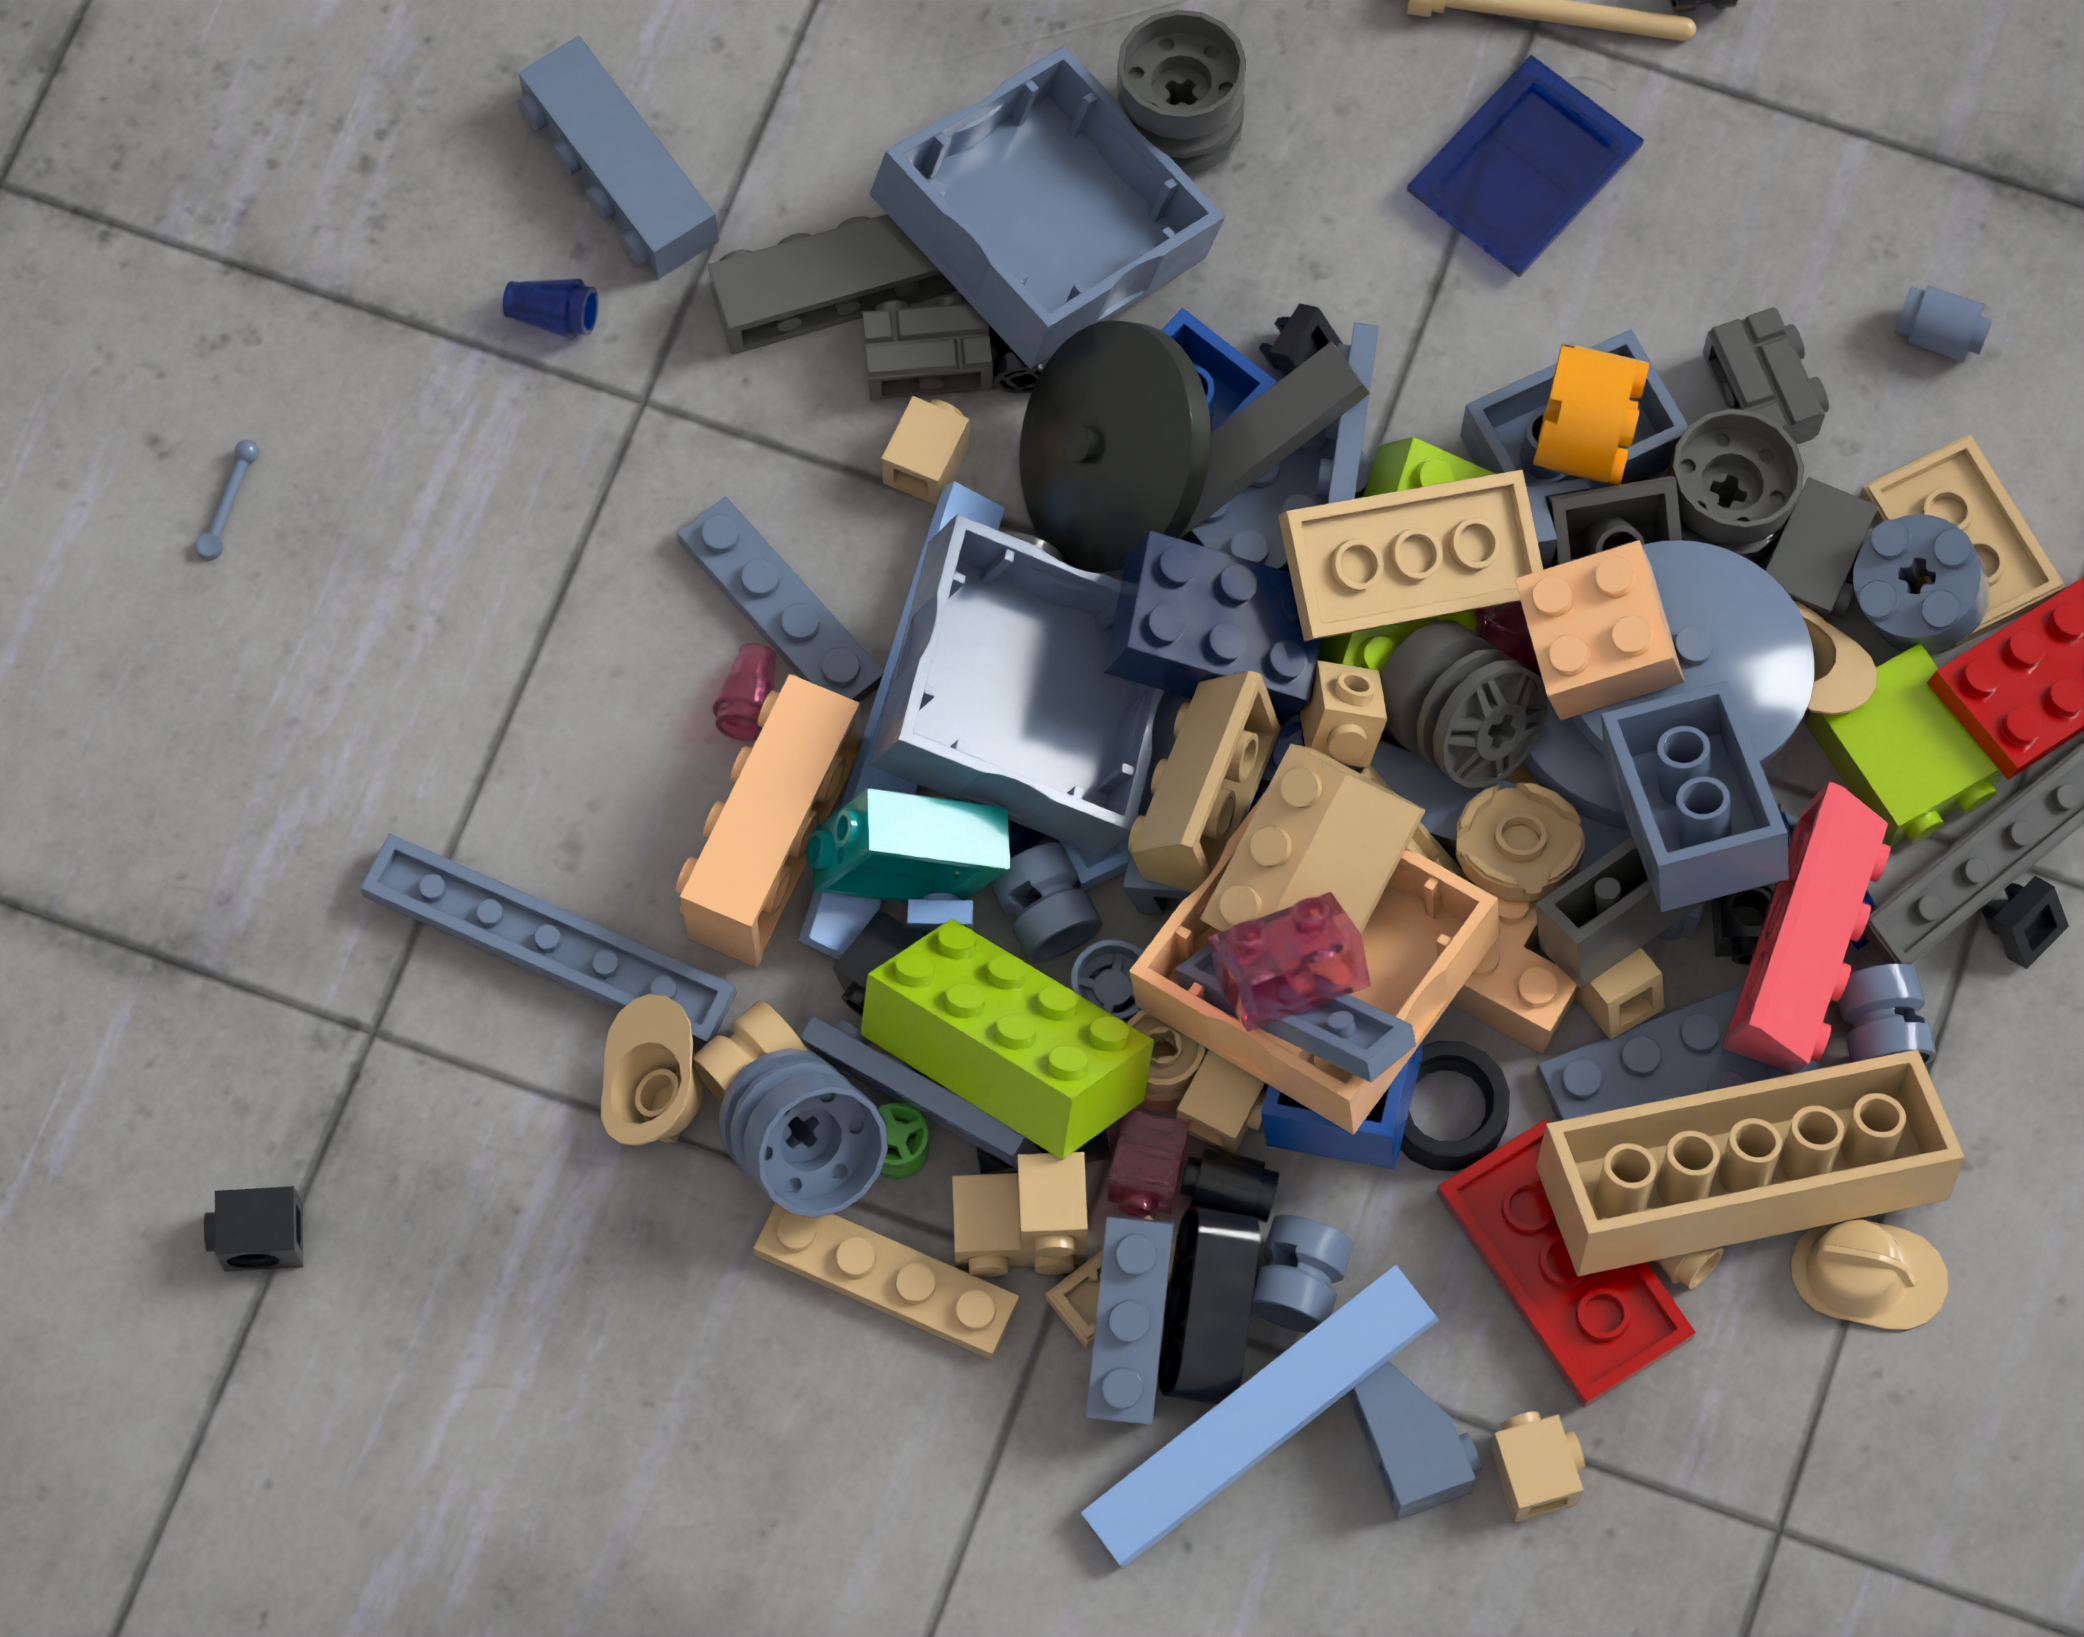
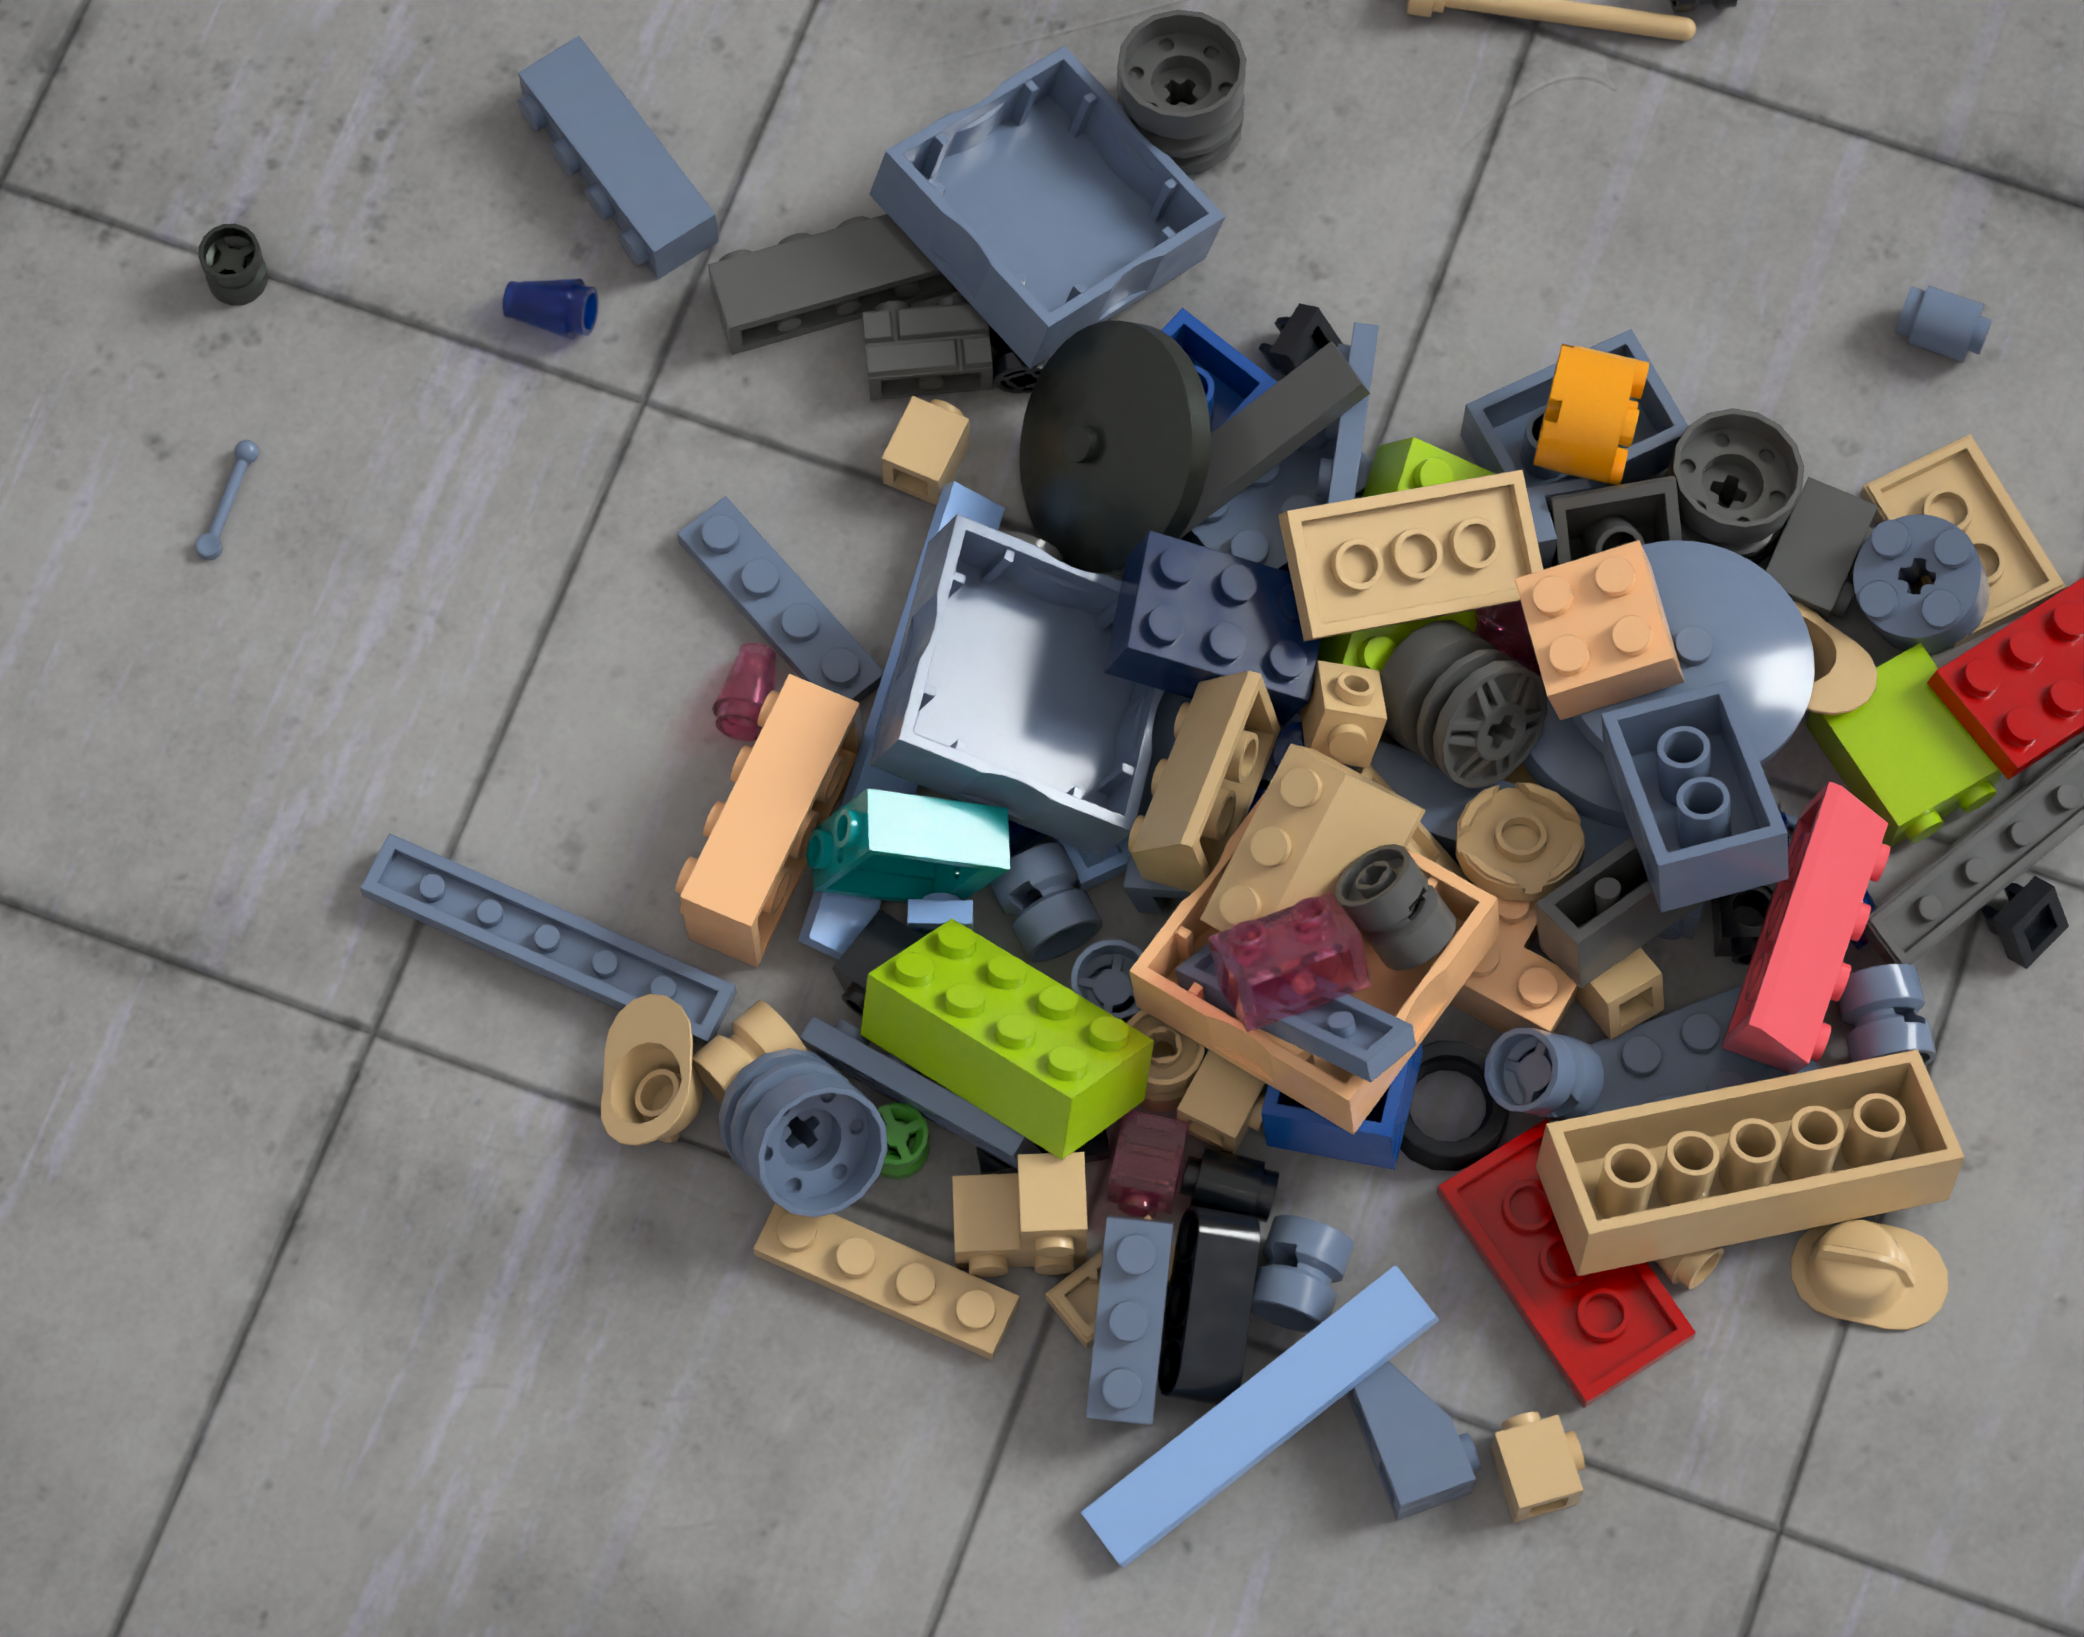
(236, 251): none -> pearl dark grey wheel
(256, 1229): black brick -> none
(1395, 907): none -> dark grey wheel
(1525, 165): clear blue piece -> none
(1543, 1074): none -> sand blue wheel
(1762, 372): dark grey brick -> none

